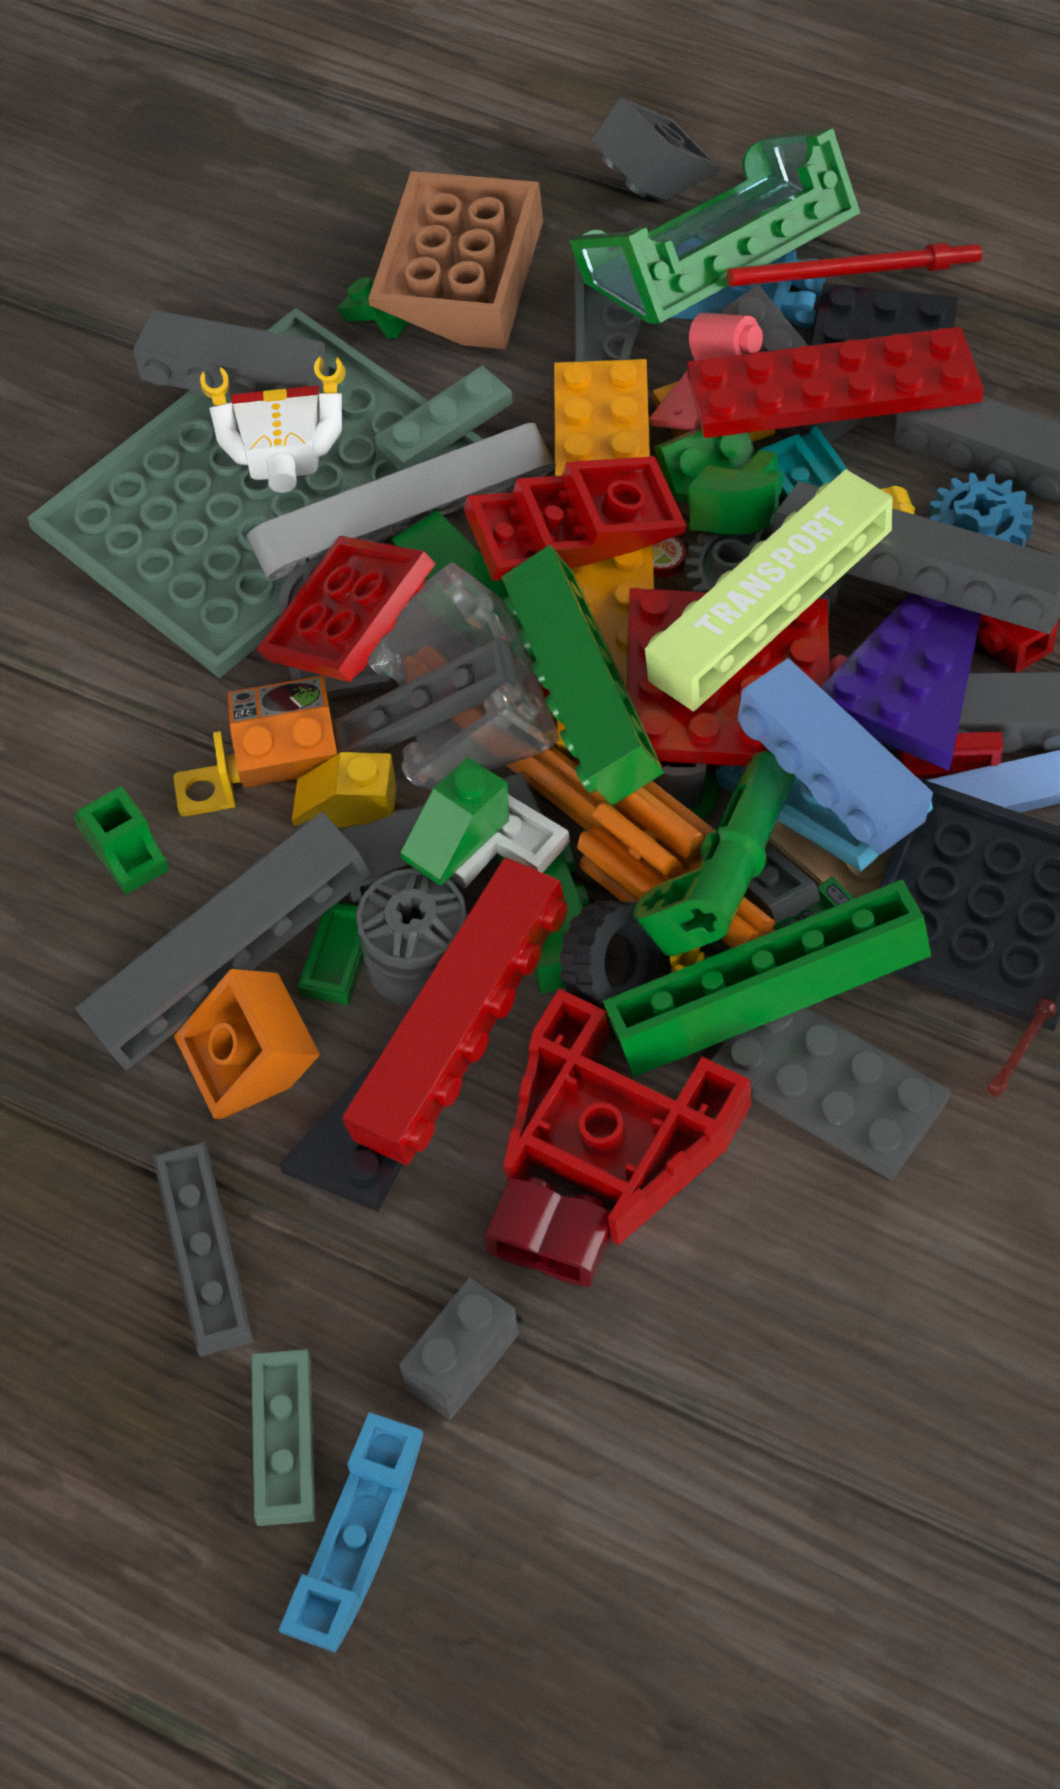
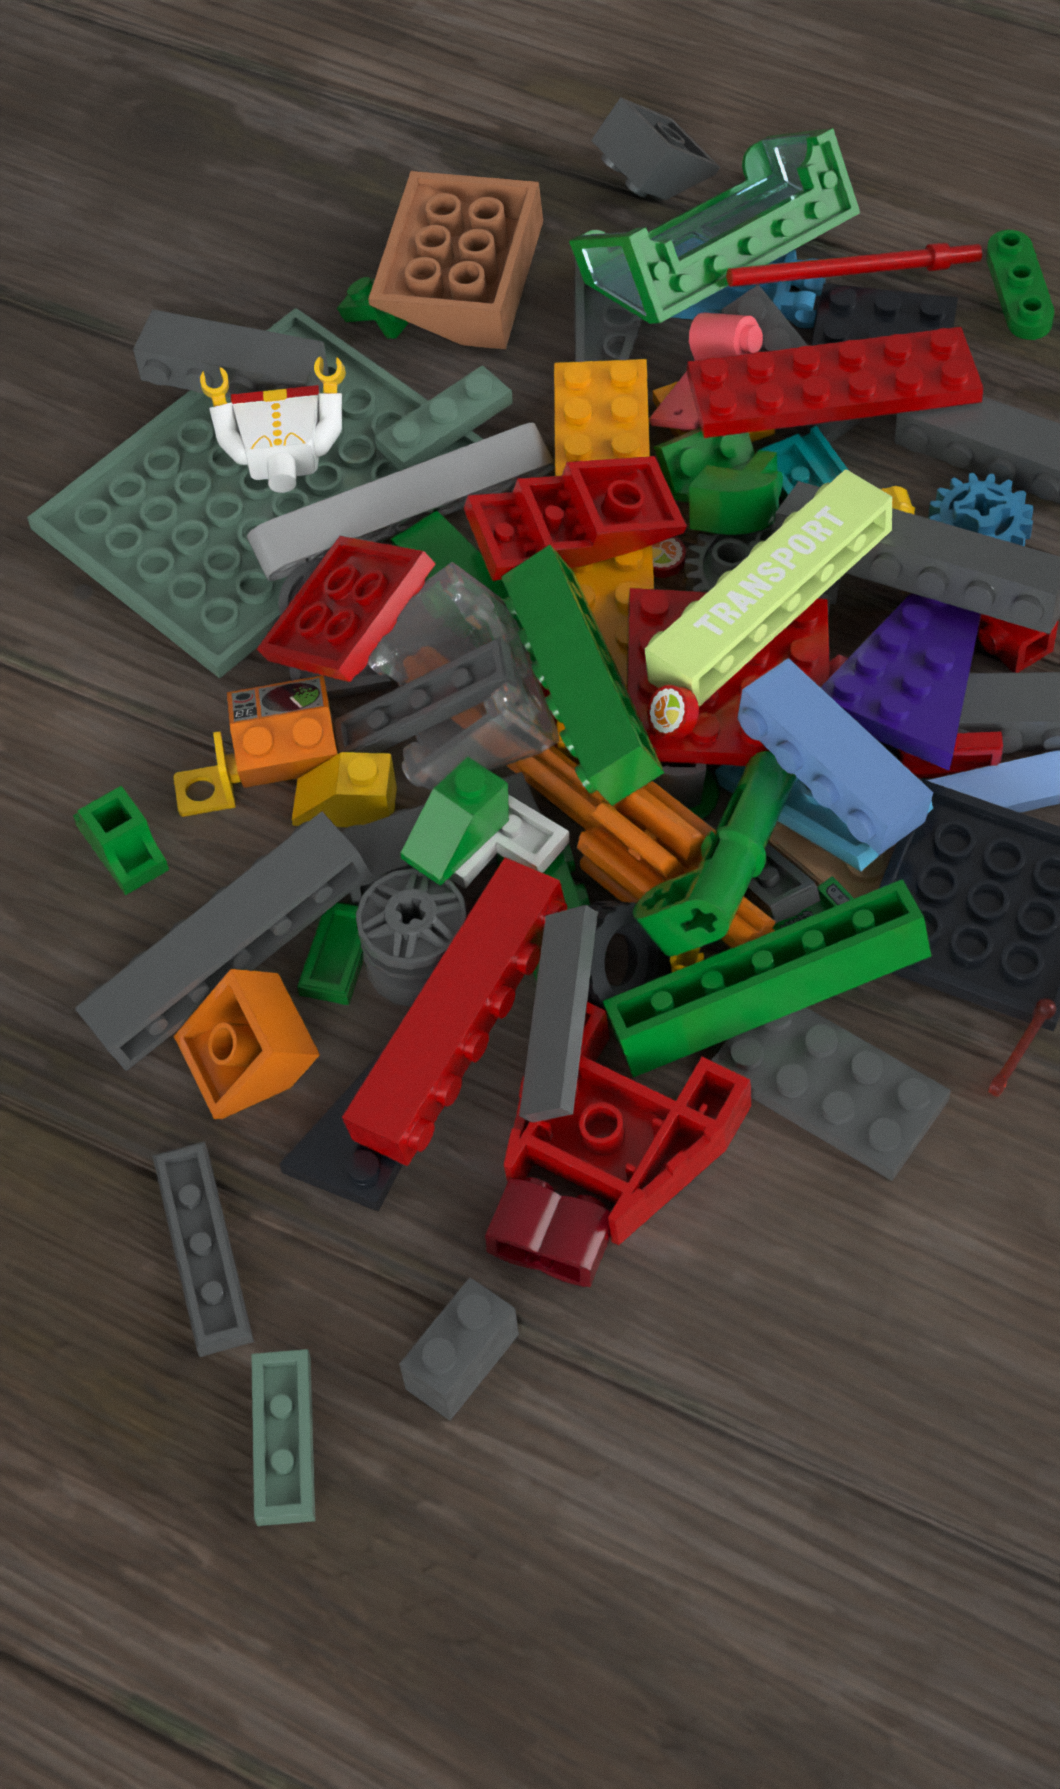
(356, 1534): dark azure slope -> none
(558, 1014): none -> dark grey tile
(672, 711): none -> tile
(1020, 284): none -> green plate

